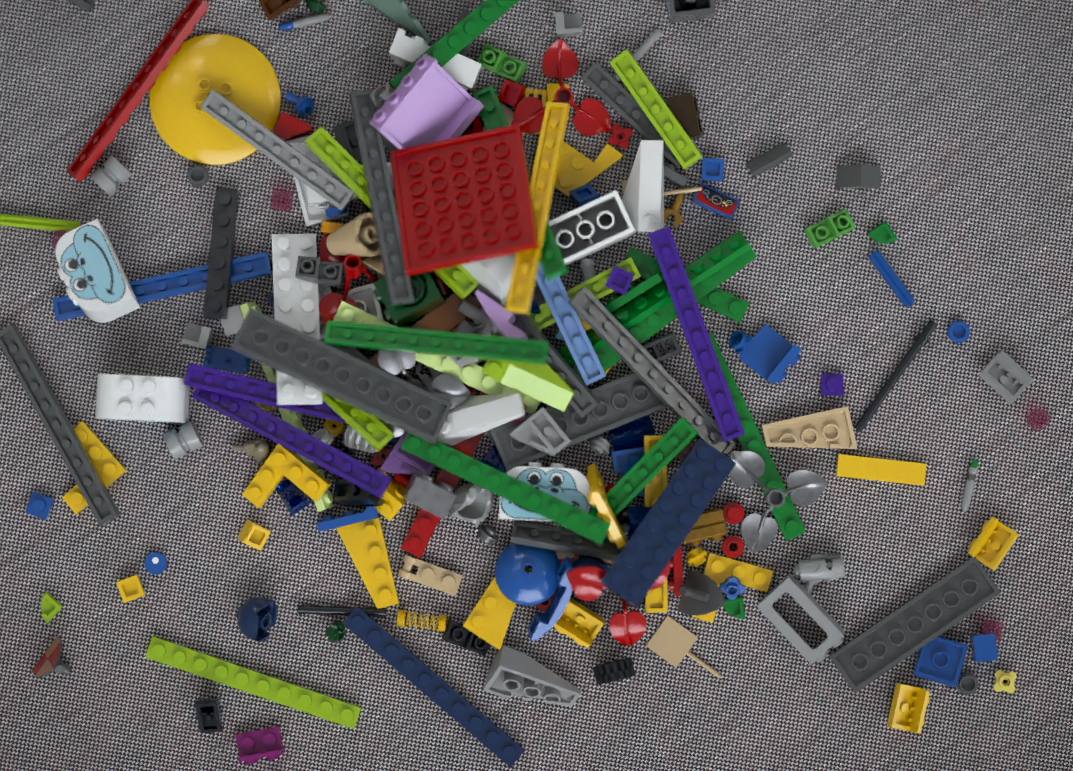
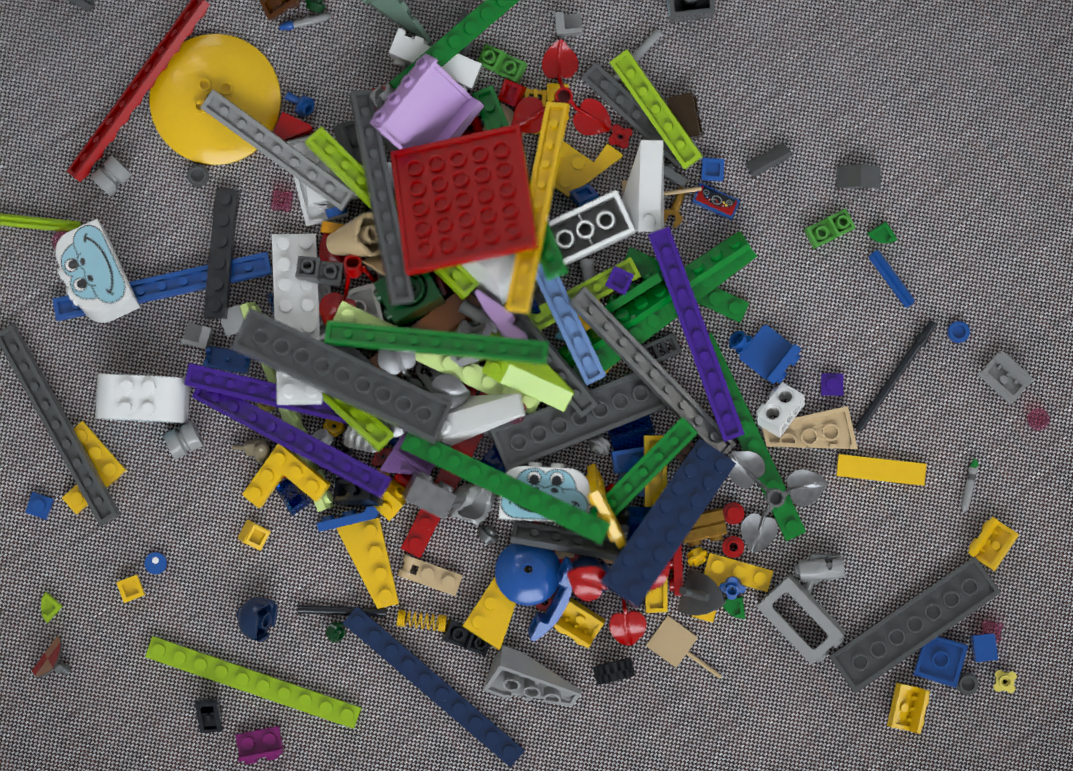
(541, 433): light grey wing -> none
(784, 411): none -> white brick

